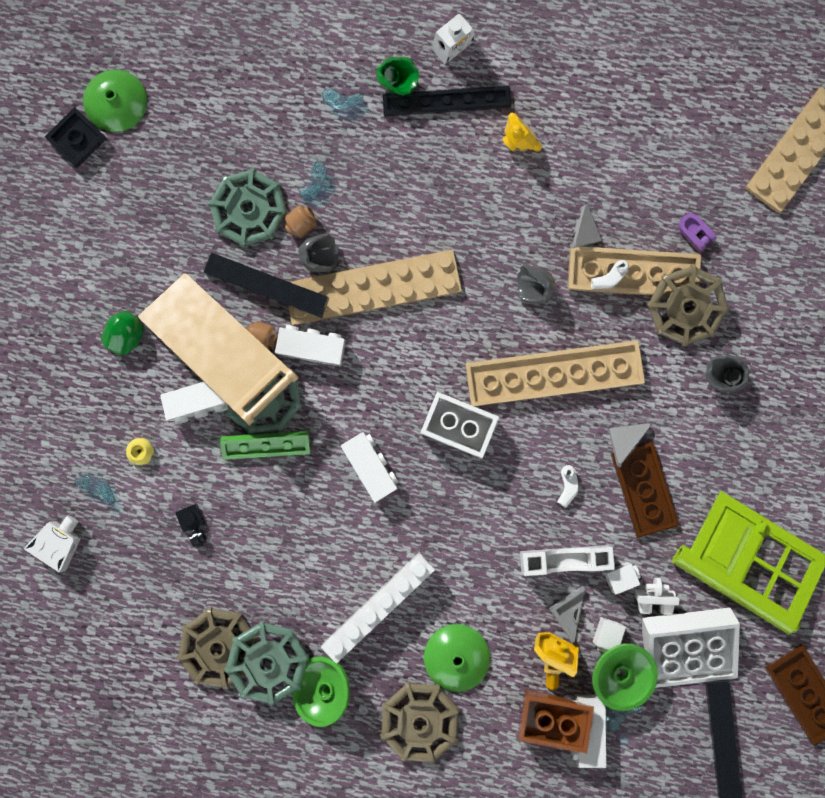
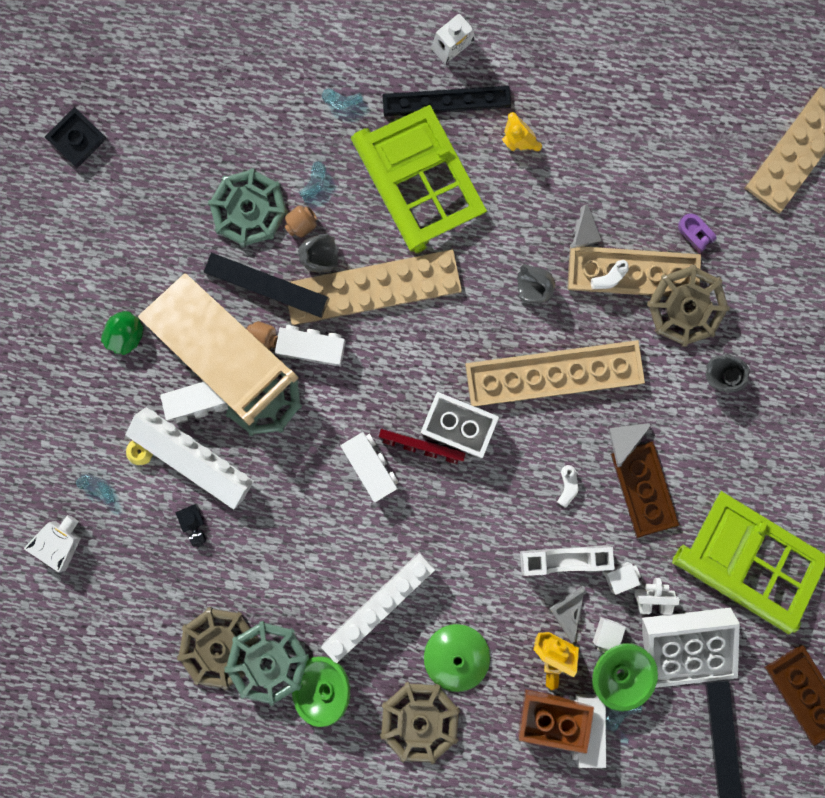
(121, 110): bright green dish -> none
(189, 457): none -> white brick
(265, 445): bright green plate -> none
(400, 72): green hair -> none
(404, 151): none -> lime door
(431, 450): none -> dark red plate

